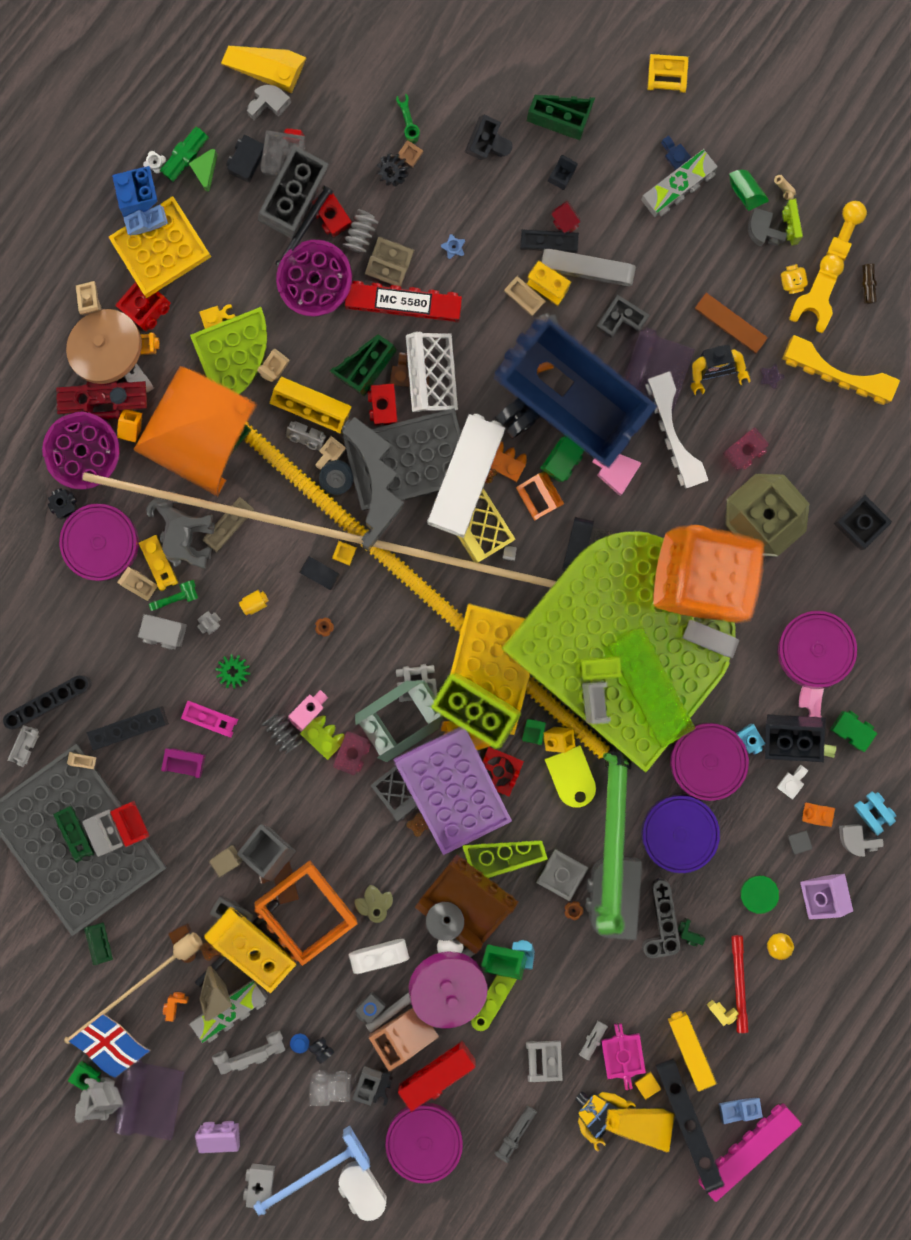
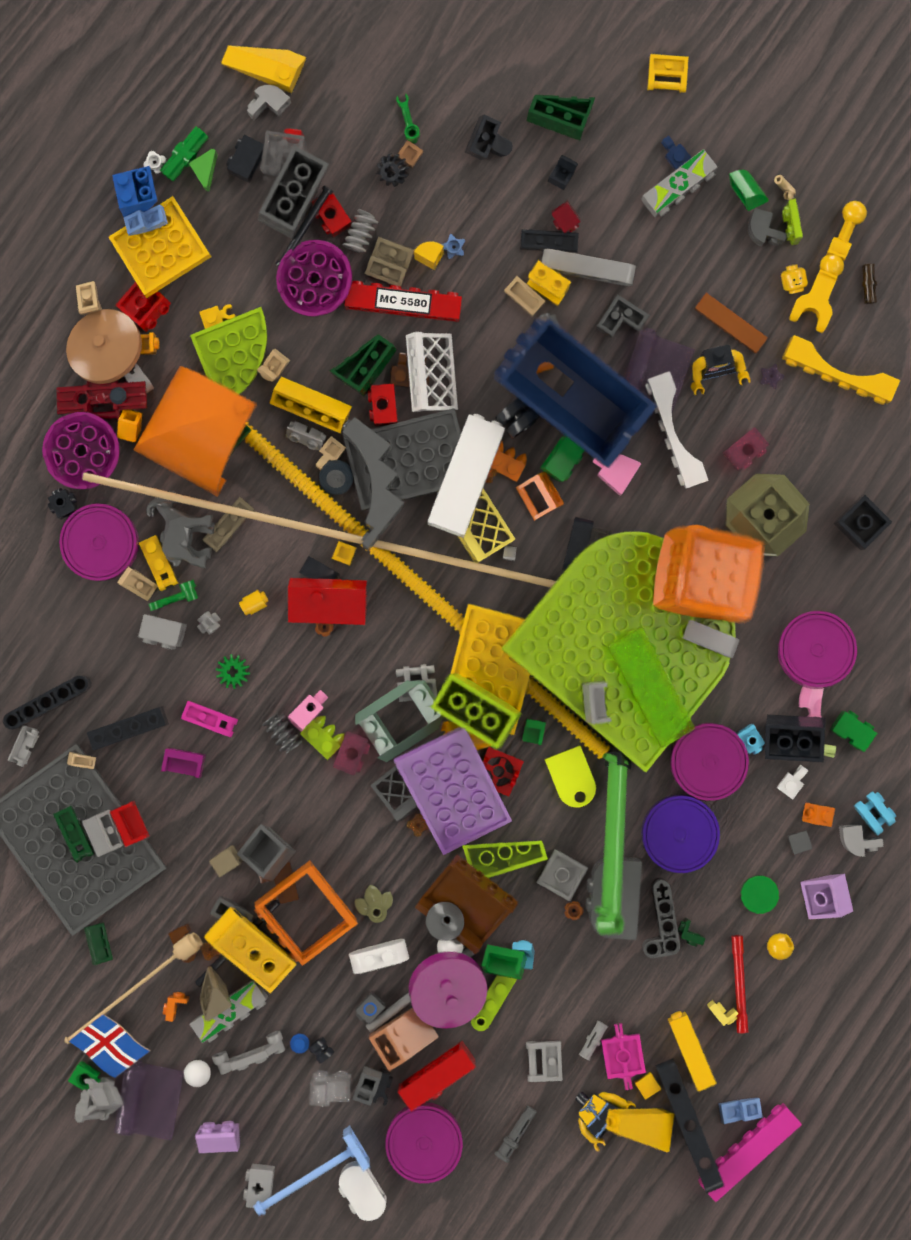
(197, 1073): none -> white piece
(327, 601): none -> red brick
(429, 254): none -> yellow brick
(559, 739): yellow brick -> none
(601, 668): lime tile -> none

